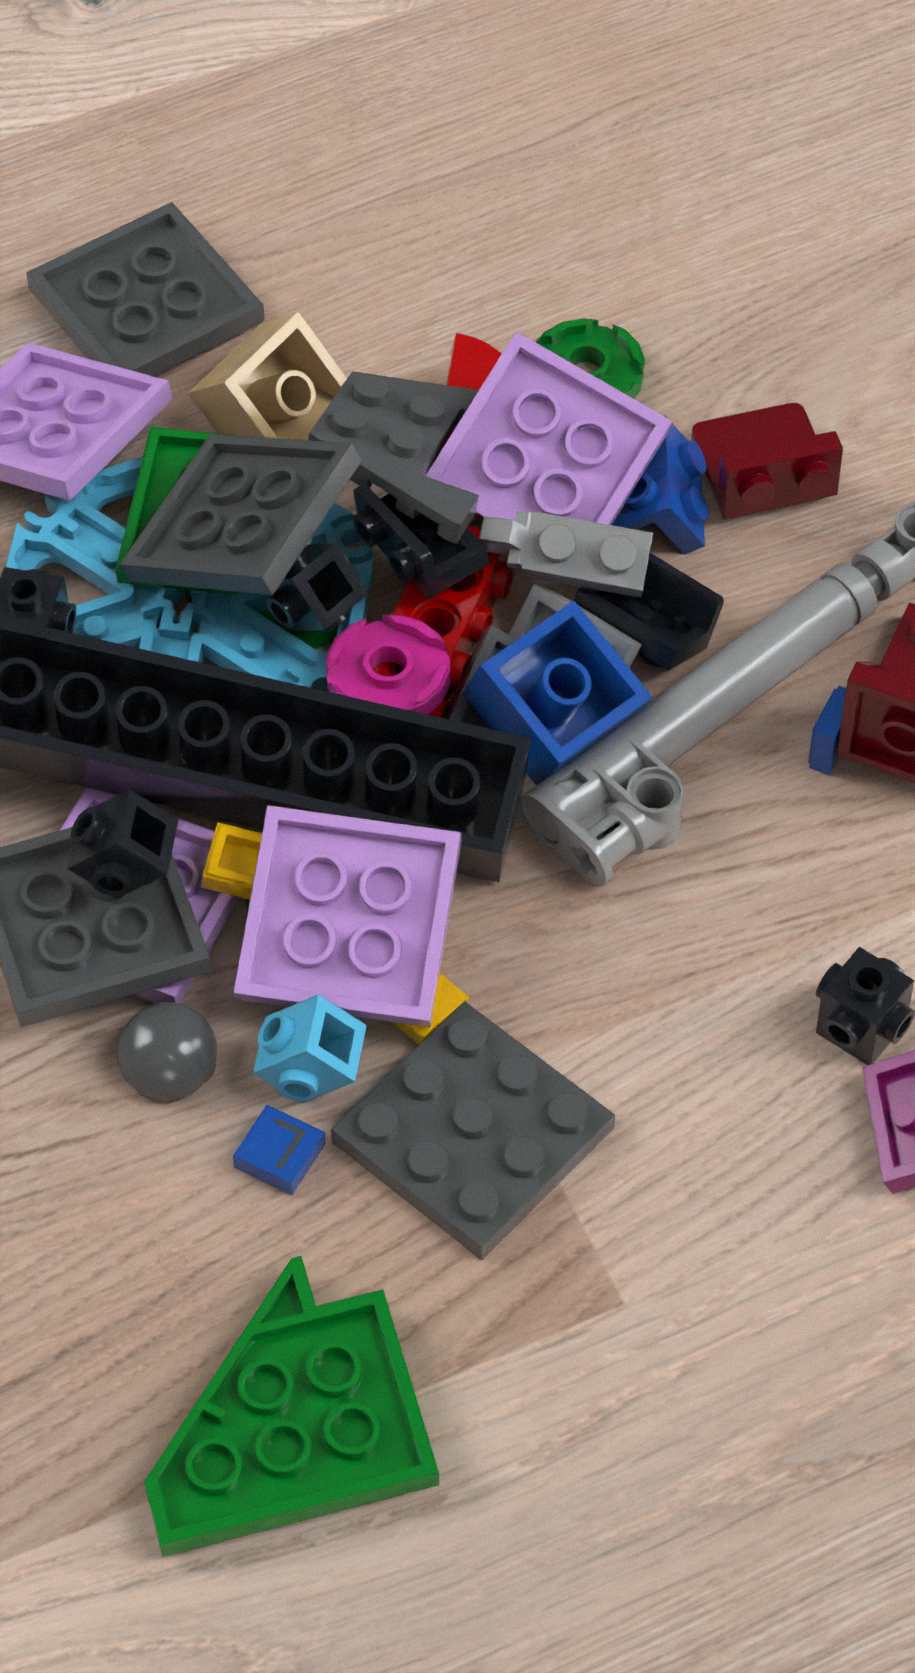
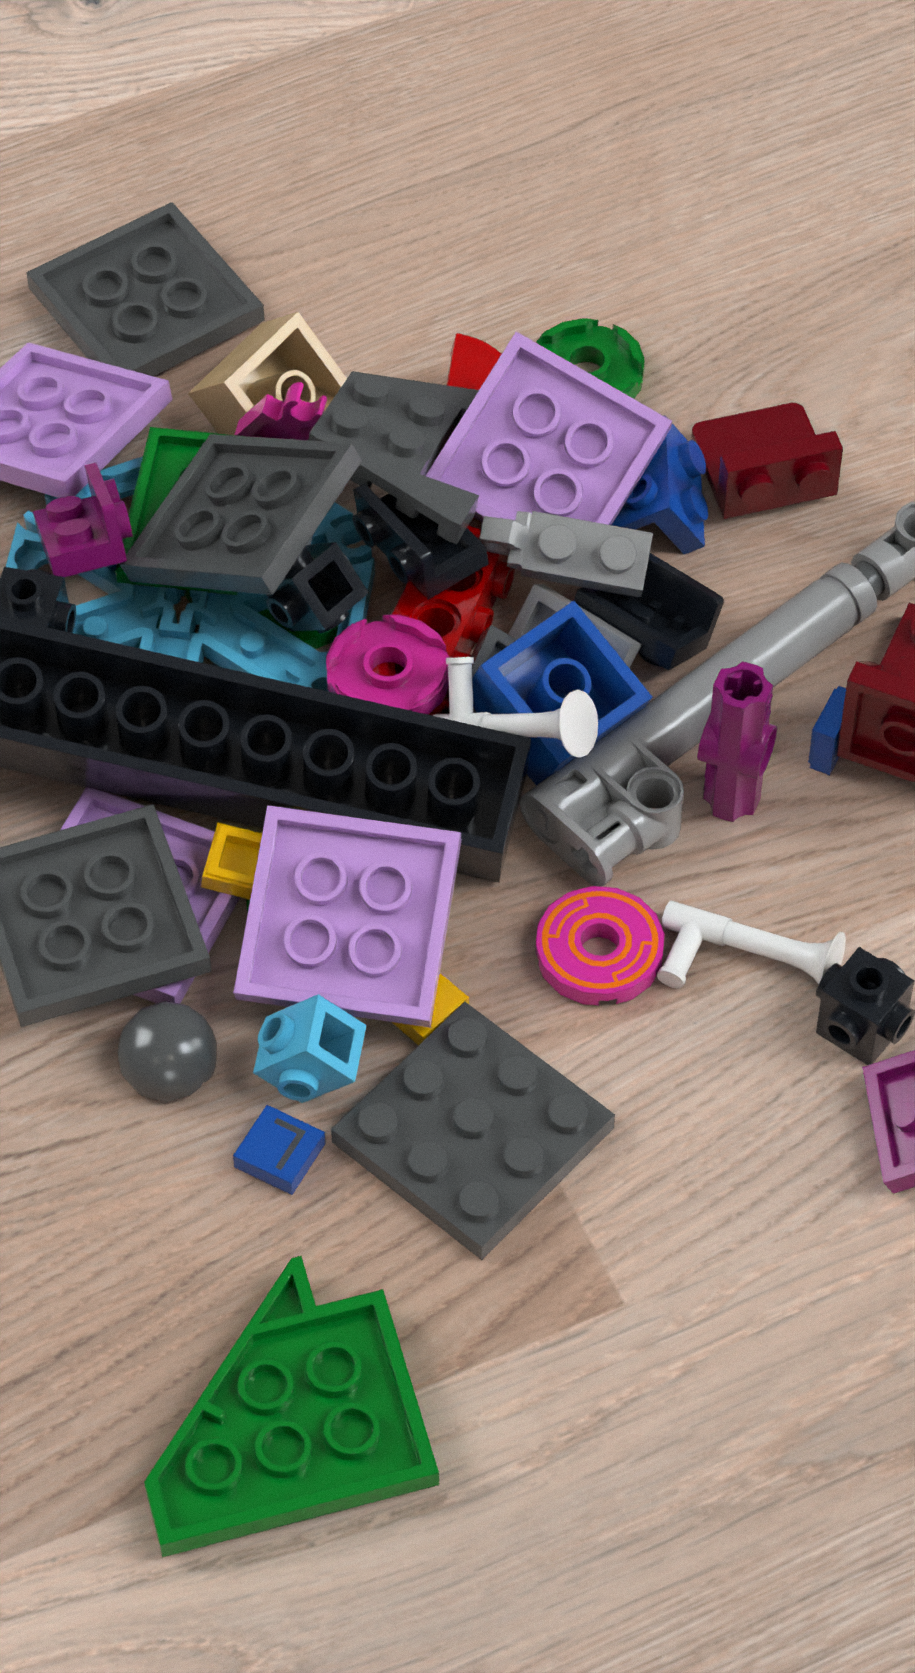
(85, 531): none -> magenta bracket
(122, 844): black brick -> none
(282, 418): none -> dark pink plate
(572, 723): none -> white piece
(603, 914): none -> dark pink tile
(701, 925): none -> white piece
(737, 741): none -> magenta piece

